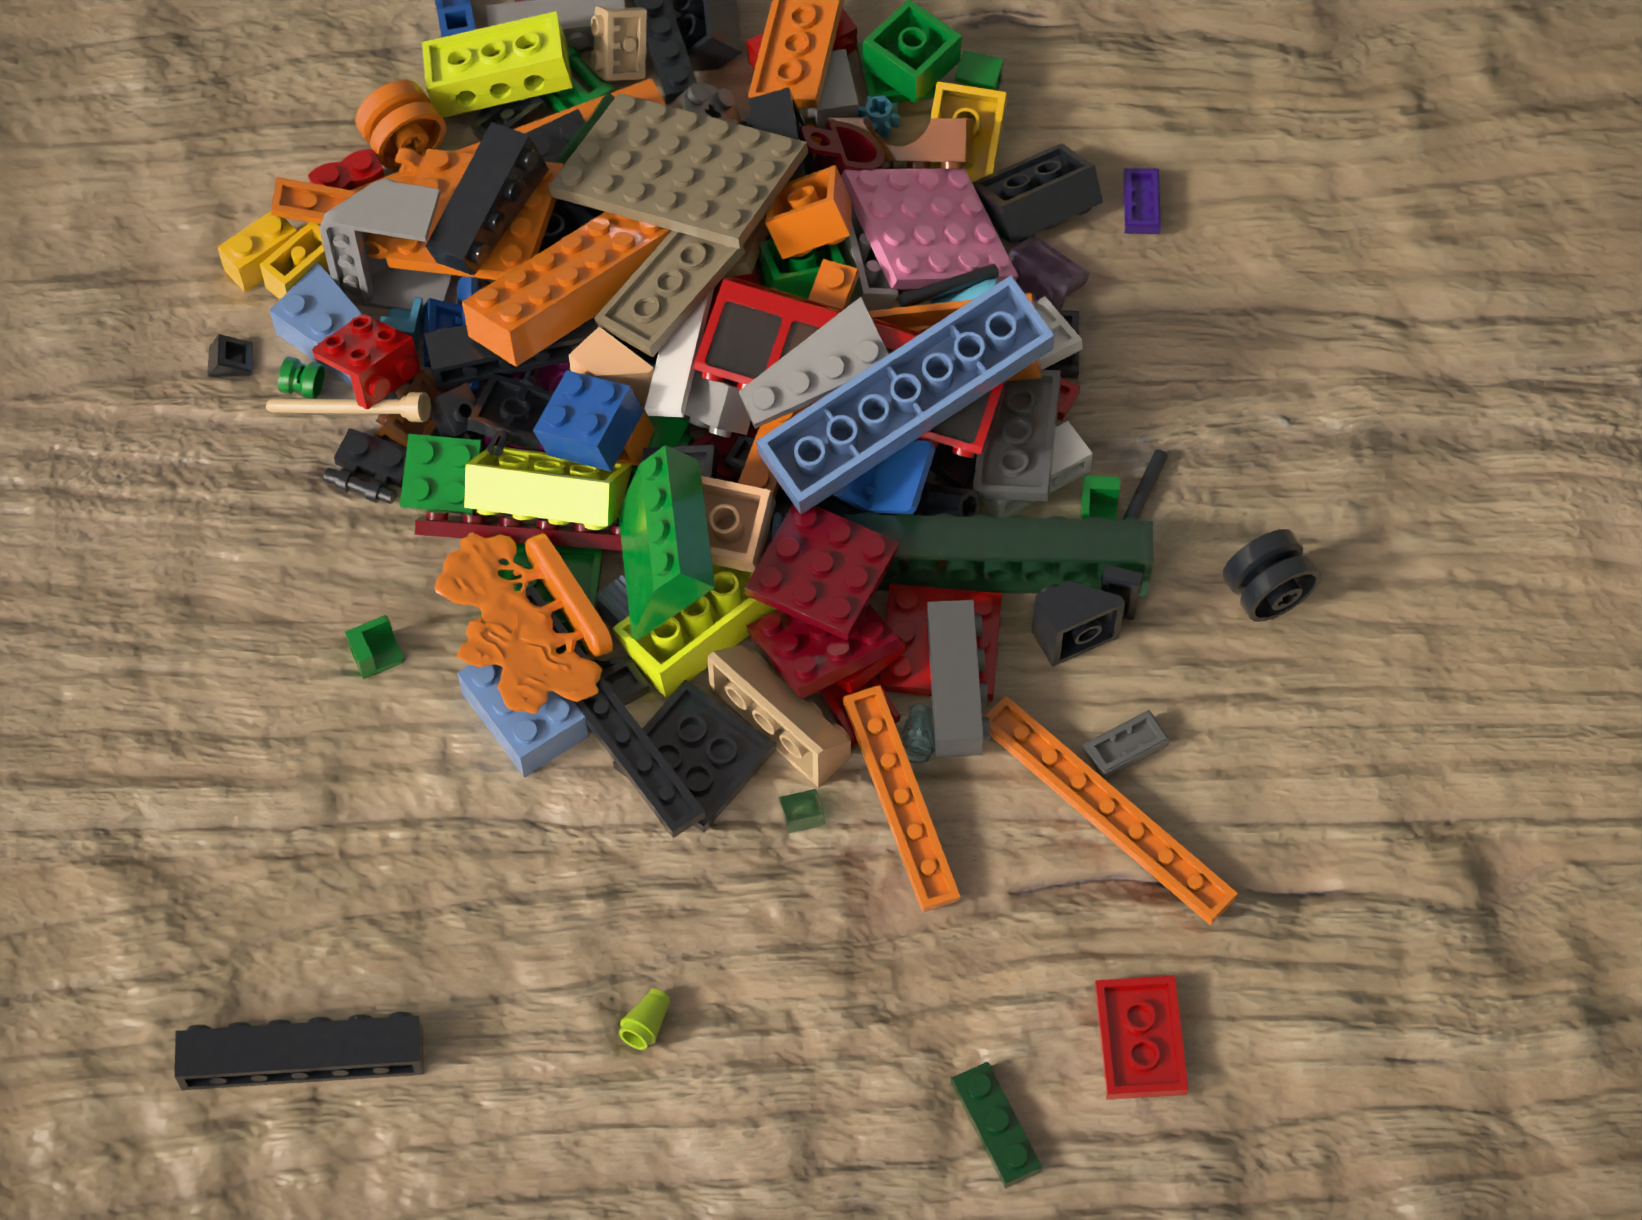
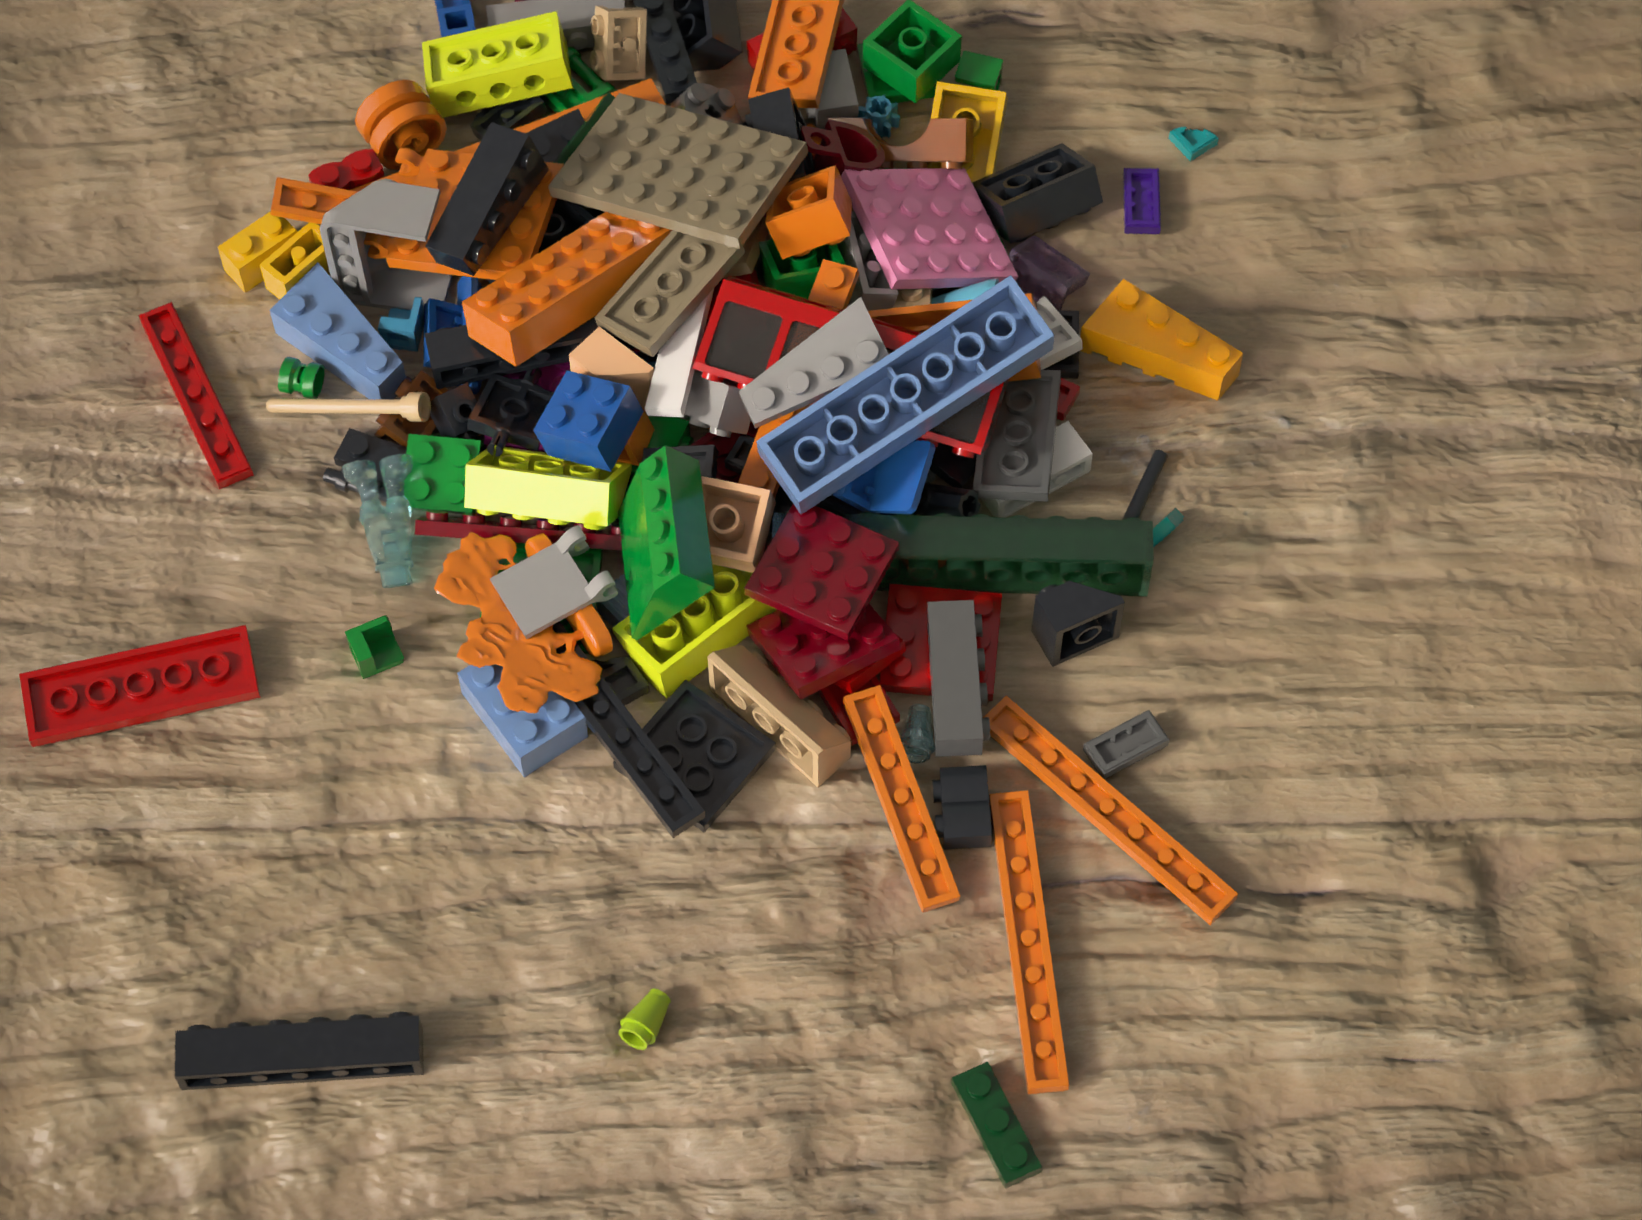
(139, 685): none -> red plate
(196, 395): none -> red tile
(229, 357): black slope -> none
(372, 355): red bracket -> none
(386, 526): none -> clear light blue piece
(551, 585): none -> light grey flag
(802, 810): clear green slope -> none
(948, 285): black bar -> none
(964, 807): none -> black brick
(1028, 943): none -> orange plate
(1099, 497): green panel -> none
(1125, 584): black tile -> none
(1141, 1037): red plate -> none
(1162, 342): none -> light orange wedge
(1166, 526): none -> teal tile
(1193, 142): none -> teal tile
(1271, 575): black wheel -> none

